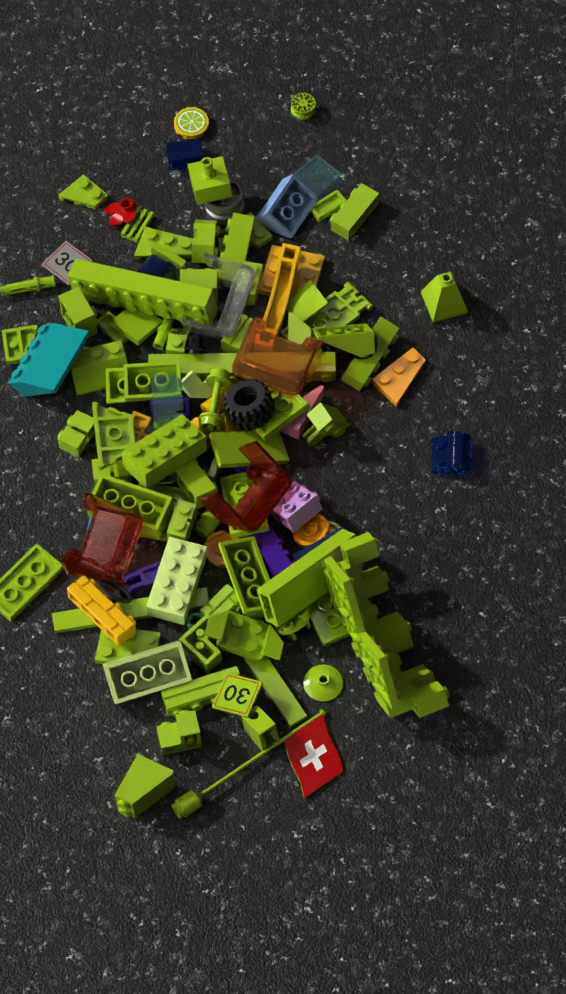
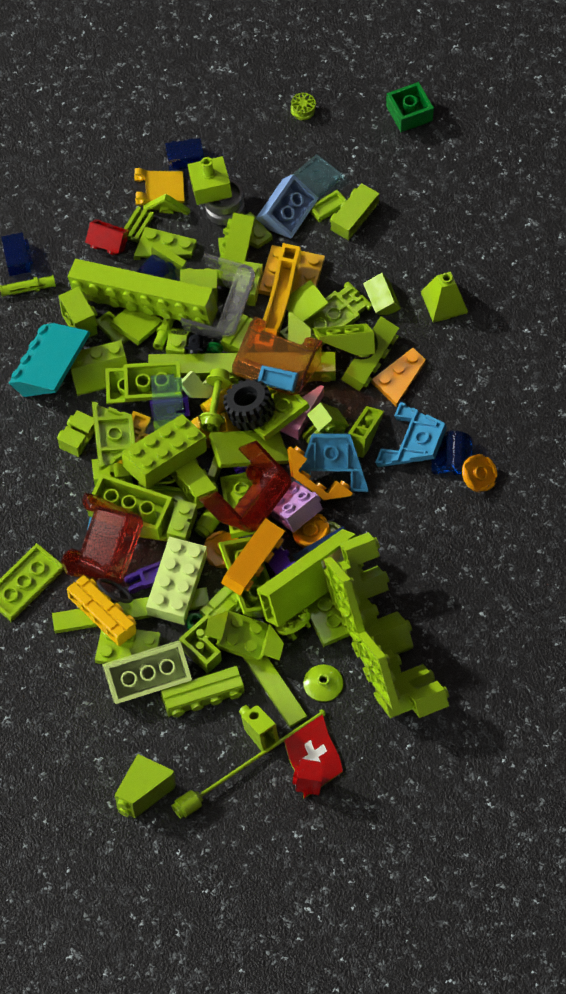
(15, 253): none -> clear blue brick
(17, 342): lime wing -> none
(62, 259): light grey piece -> none
(85, 193): lime wing -> none
(107, 237): none -> red brick
(121, 212): red plate -> none
(158, 184): none -> yellow flag
(166, 204): none -> lime tile
(180, 735): lime brick -> none
(191, 123): tile -> none
(204, 239): lime brick -> none
(214, 347): none -> green bush
(237, 695): lime piece -> none
(253, 556): none -> light orange brick
(278, 378): none -> dark azure tile
(296, 461): none -> light orange slope
(308, 776): none -> red brick
(334, 453): none -> dark azure wing
(365, 429): none -> lime slope
(382, 295): none -> lime brick
(409, 107): none -> green brick
(420, 440): none -> dark azure wing
(479, 473): none -> light orange tile

